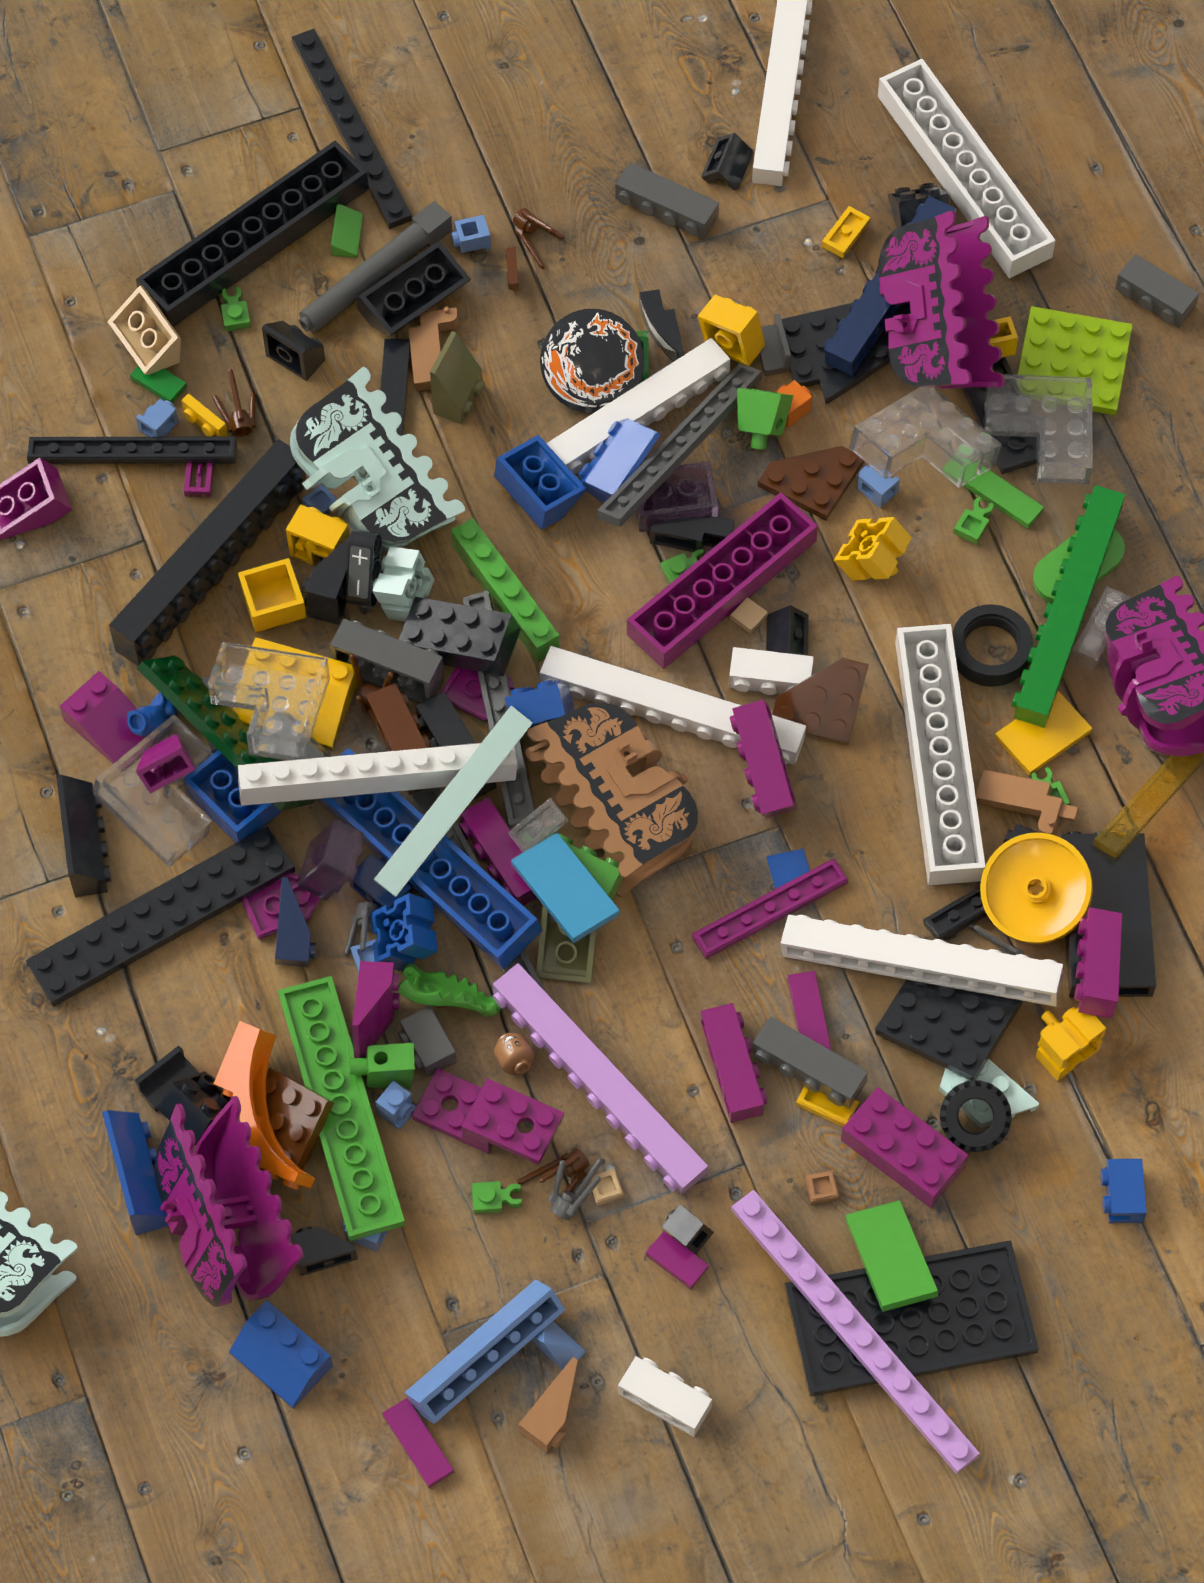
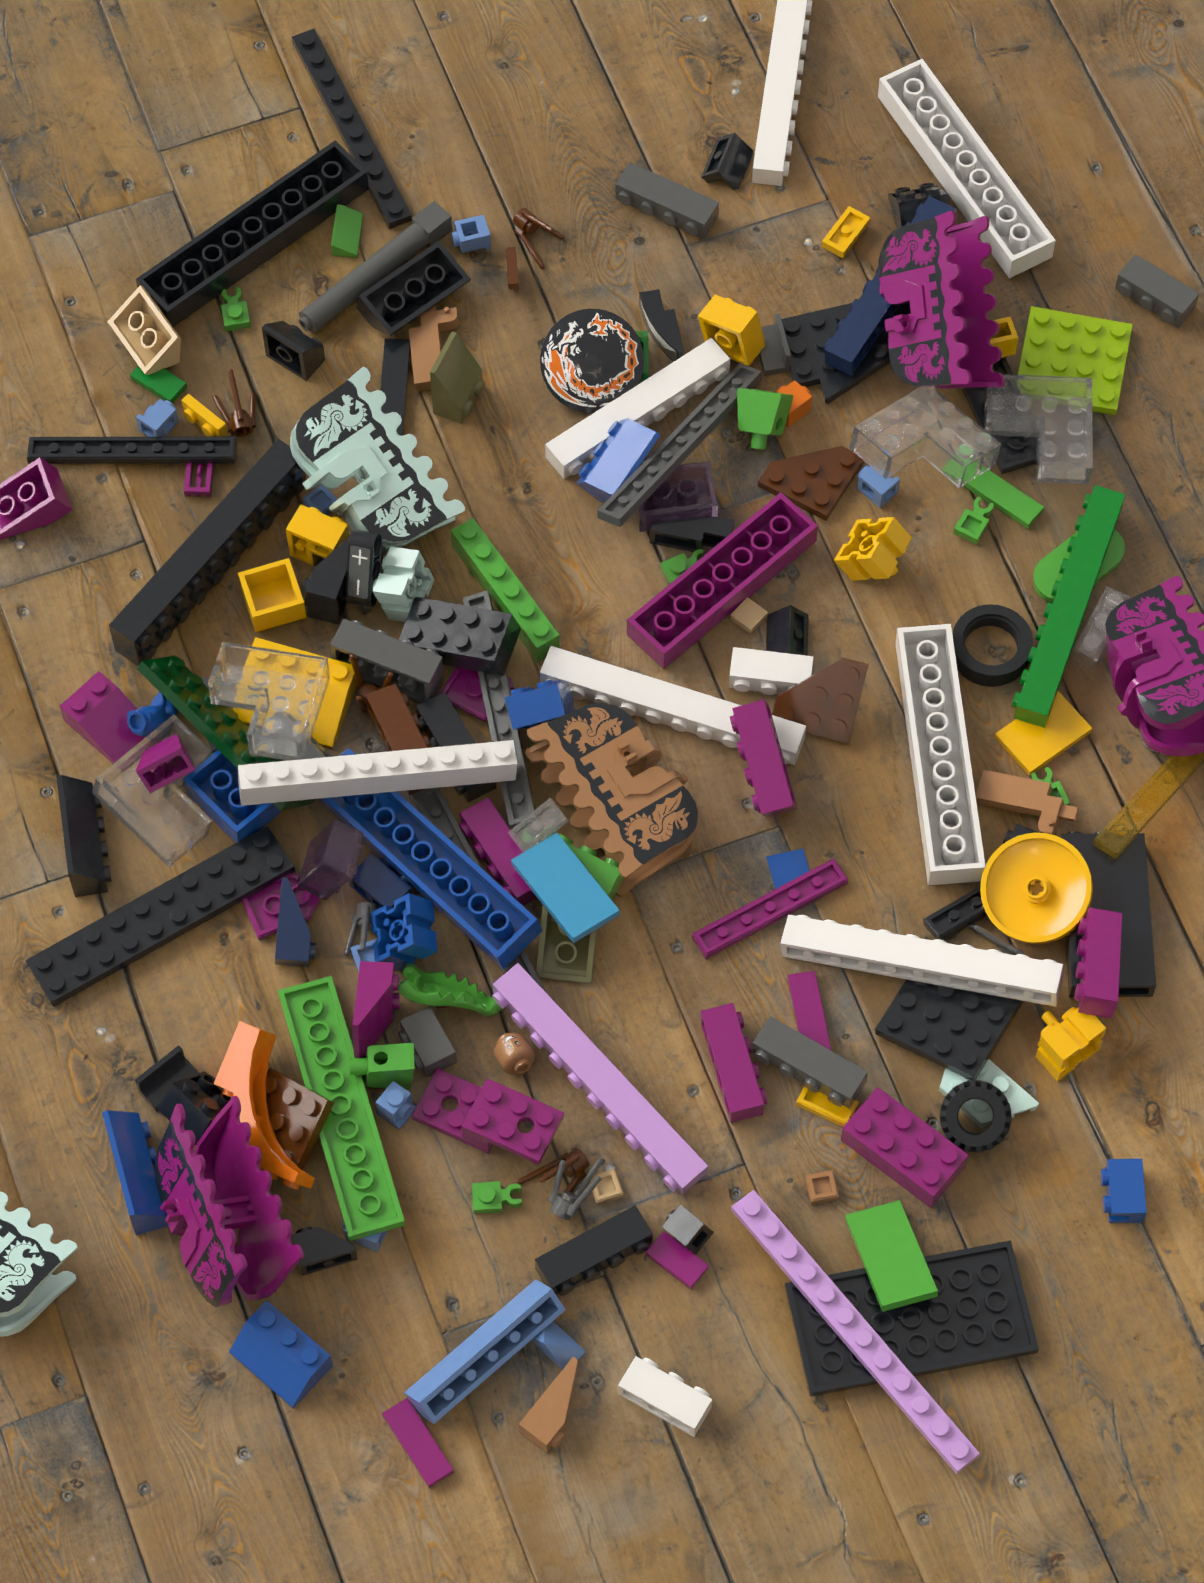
(453, 801): light aqua tile -> none
(539, 481): blue slope -> none
(594, 1251): none -> black brick

